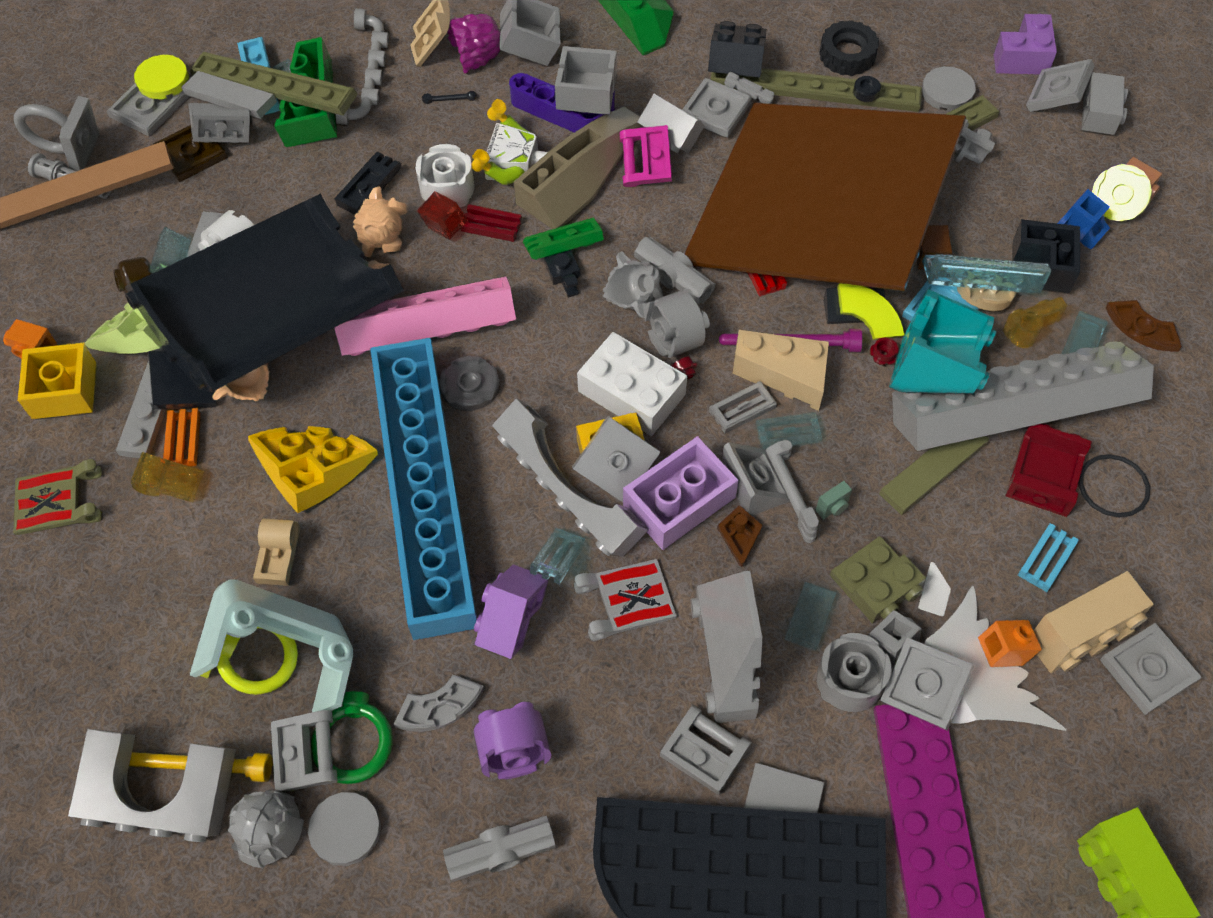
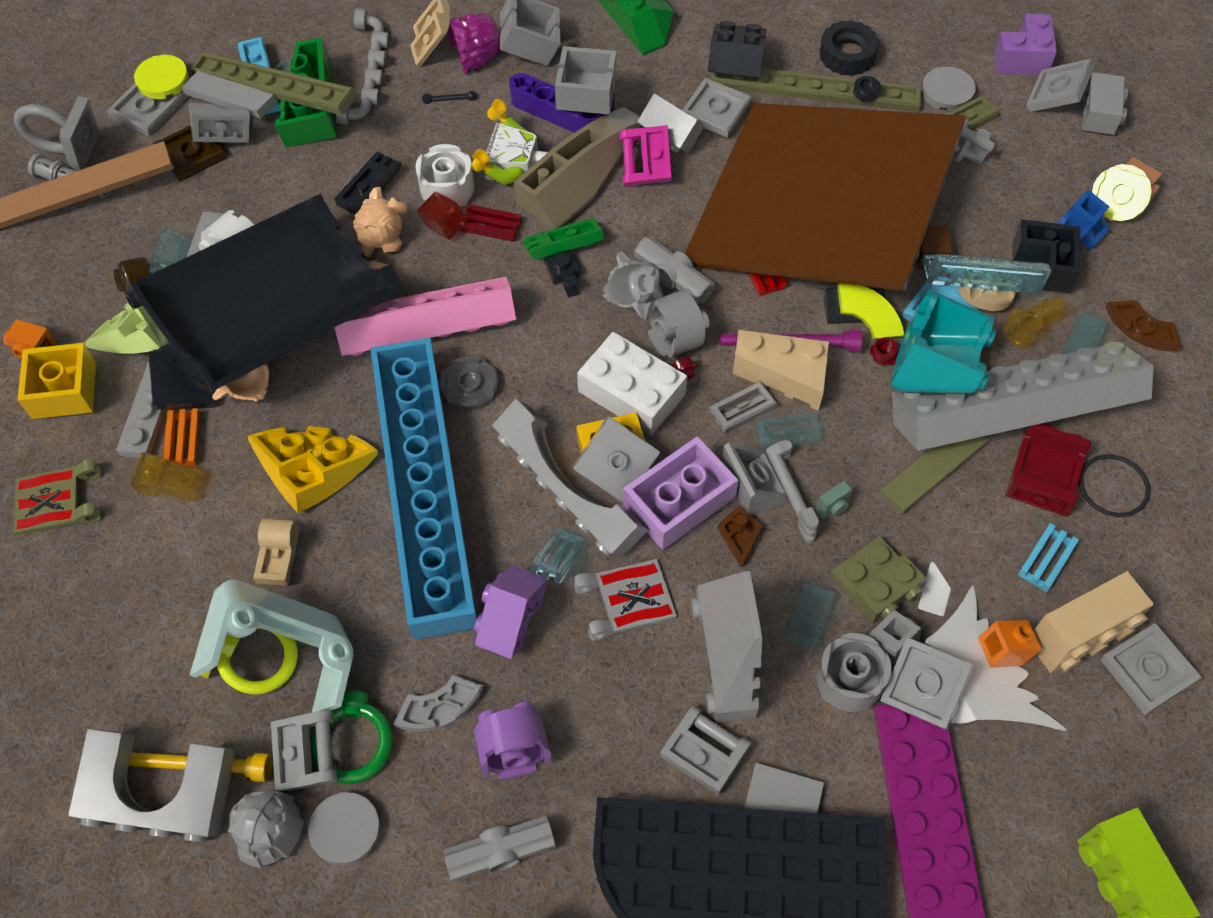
(749, 88): light grey axle -> none

